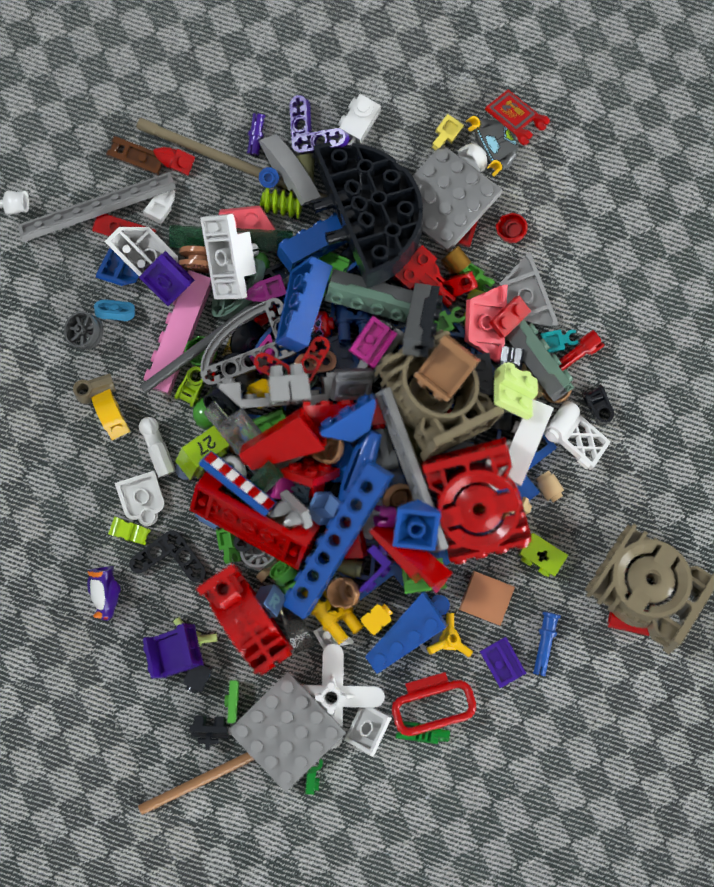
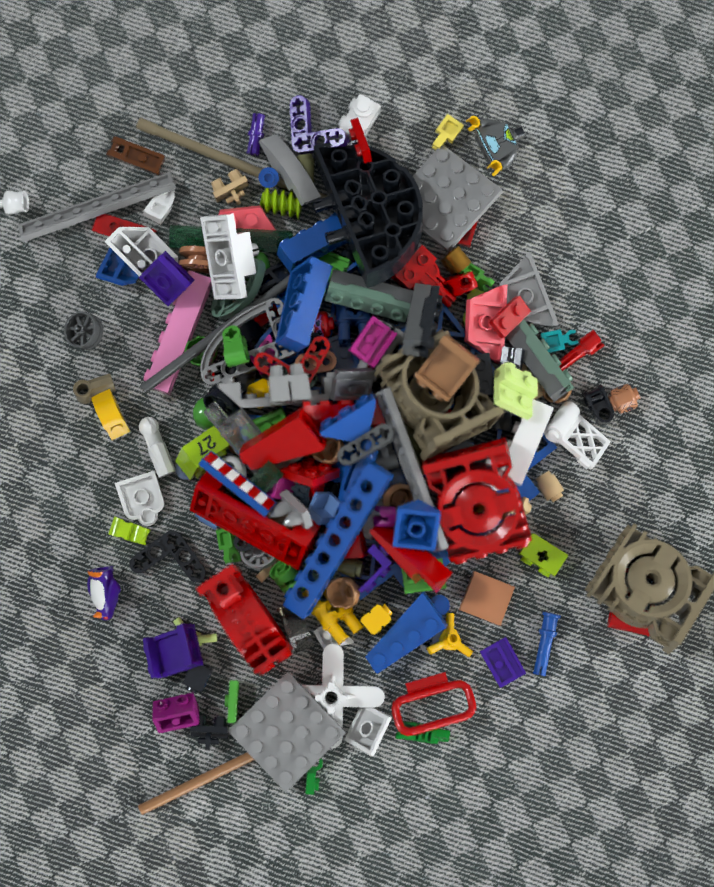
(114, 310): dark azure plate -> none
(175, 159): red plate -> none
(175, 713): none -> magenta brick
(190, 387): lime piece -> none
(234, 347): none -> bright green piece
(238, 183): none -> tan hips
(267, 289): magenta plate -> none
(270, 599): medium blue brick -> none
(356, 133): none -> red plate
(377, 432): none -> dark grey beam
(446, 321): bright green plate -> none
(474, 156): white hair -> none
(511, 228): red hair -> none
(516, 115): red flag -> none
(624, 398): none -> nougat head

